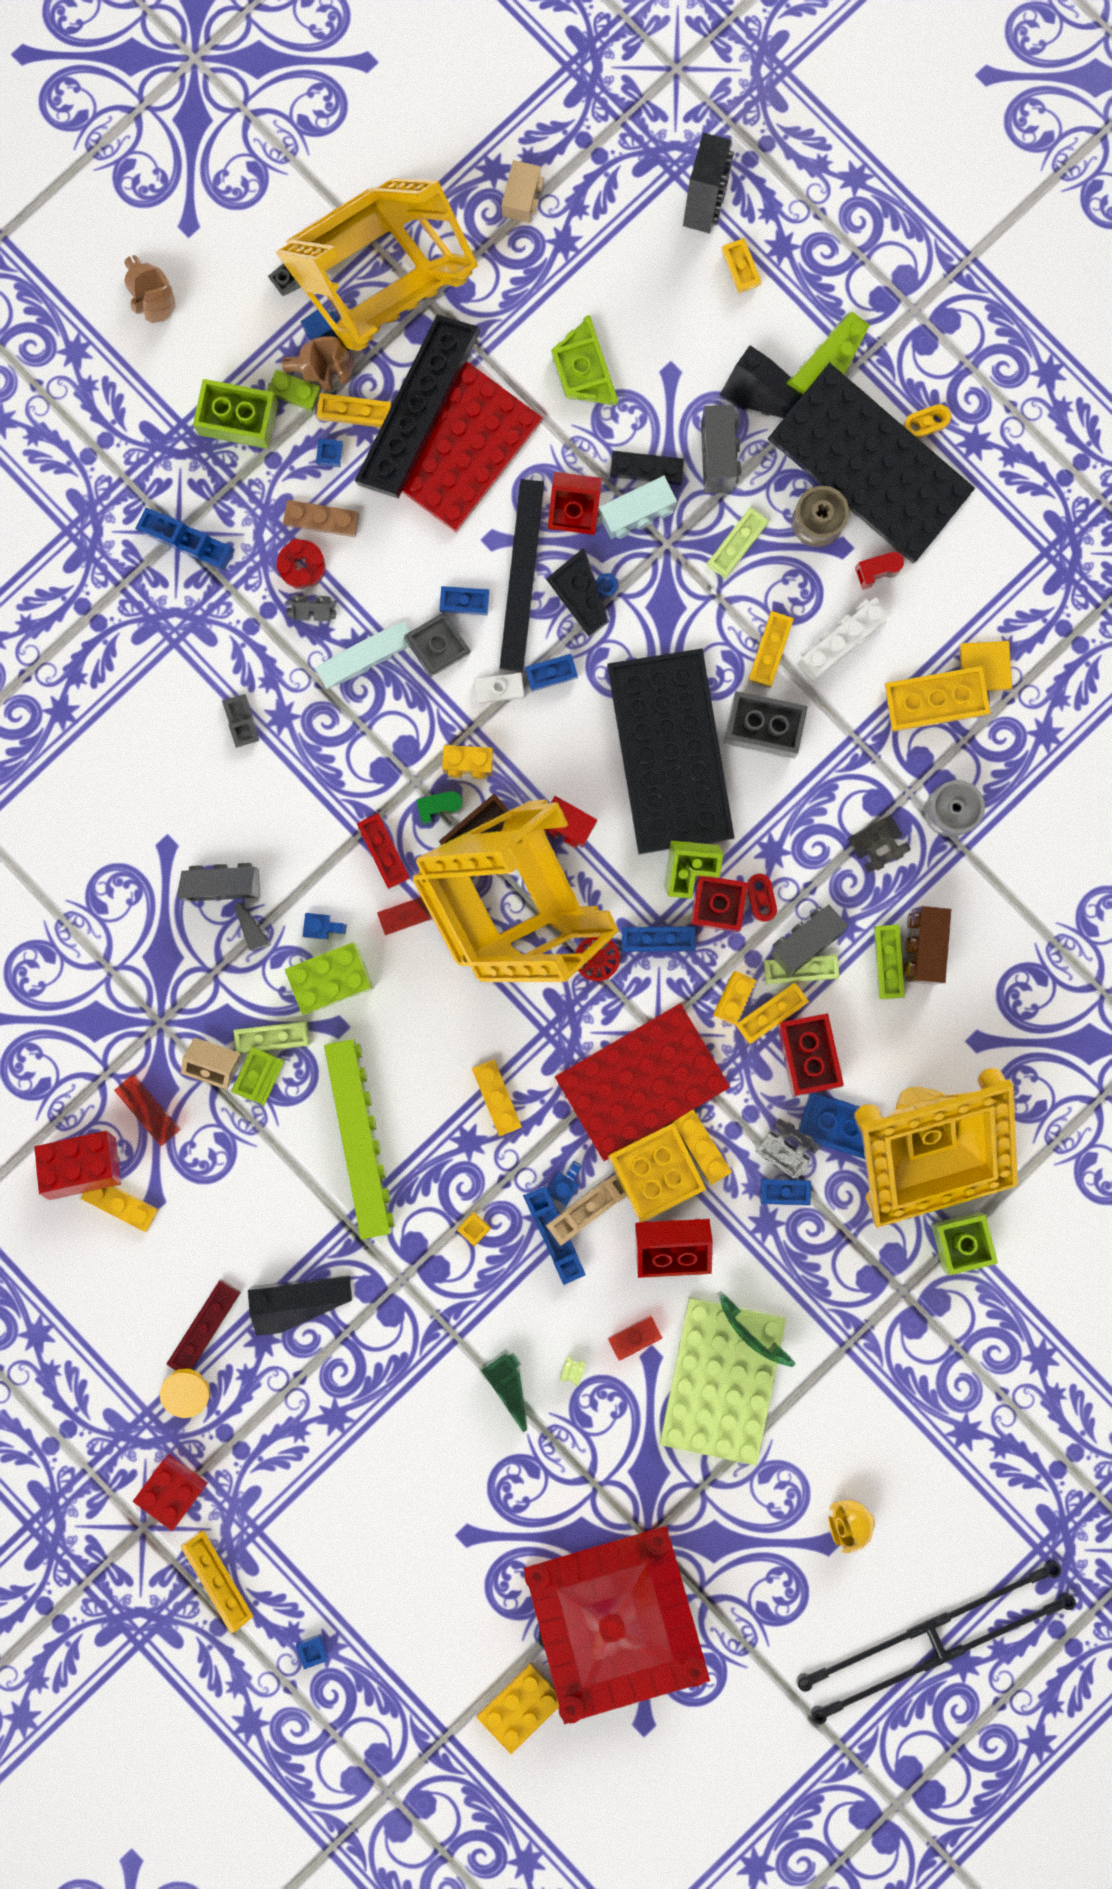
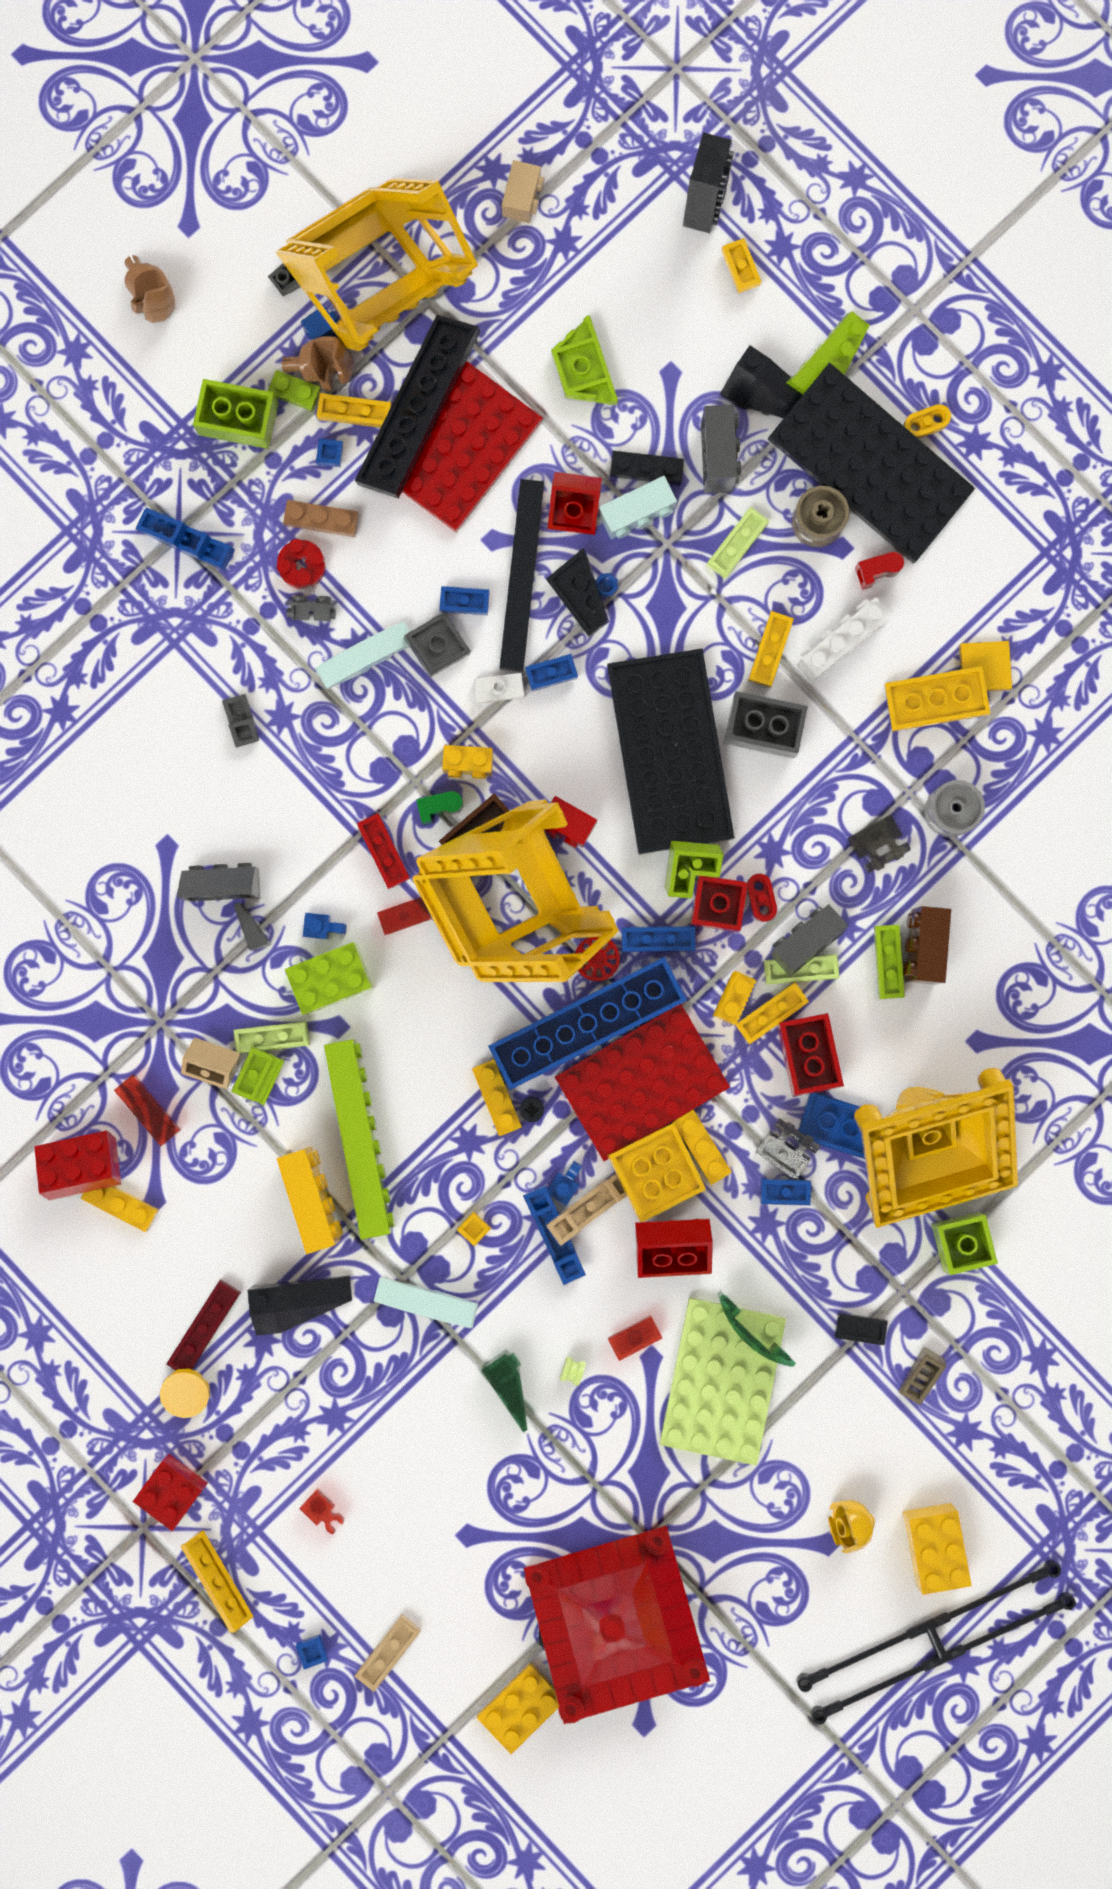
(309, 1199): none -> yellow brick
(319, 1508): none -> clear red plate
(387, 1652): none -> tan tile
(426, 1302): none -> light aqua slope
(534, 1107): none -> black wheel
(587, 1023): none -> blue brick
(861, 1328): none -> black tile
(915, 1371): none -> dark tan slope
(937, 1548): none -> yellow brick

